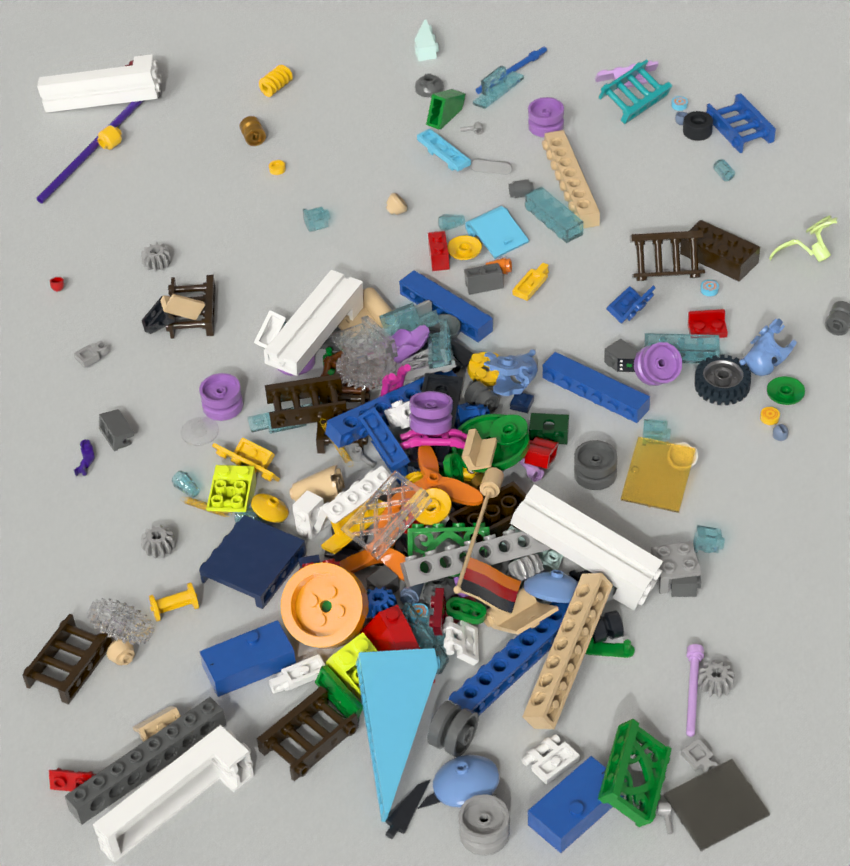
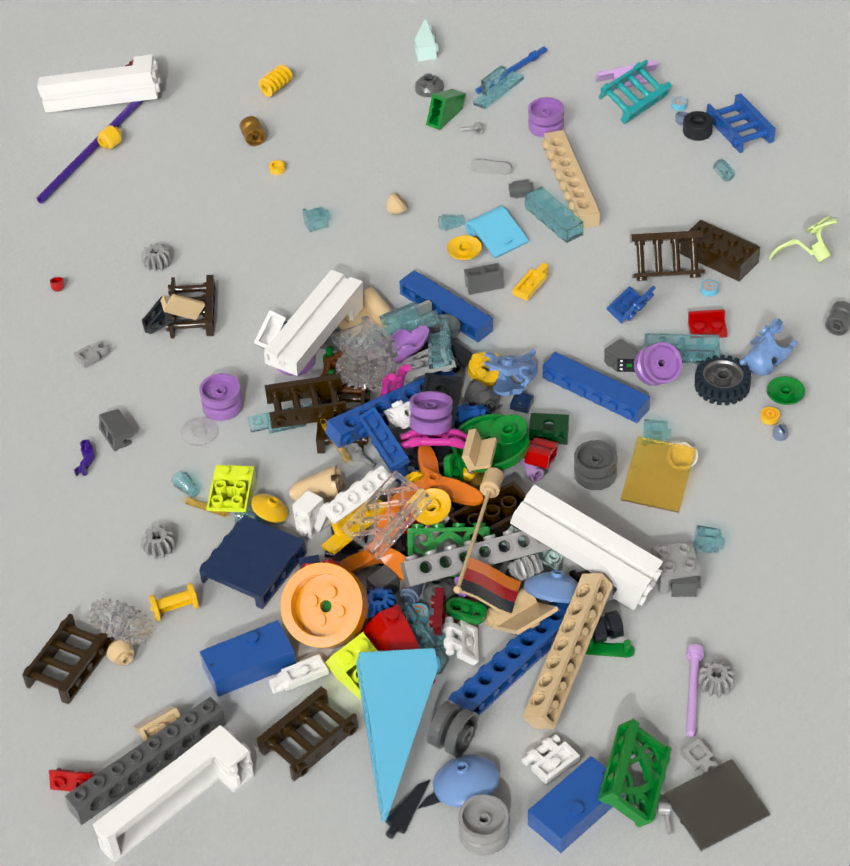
(250, 455): yellow bracket -> none
(338, 693): green plate -> none
(438, 251): red brick -> none
(444, 150): medium azure hinge -> none
(504, 263): orange cone -> none

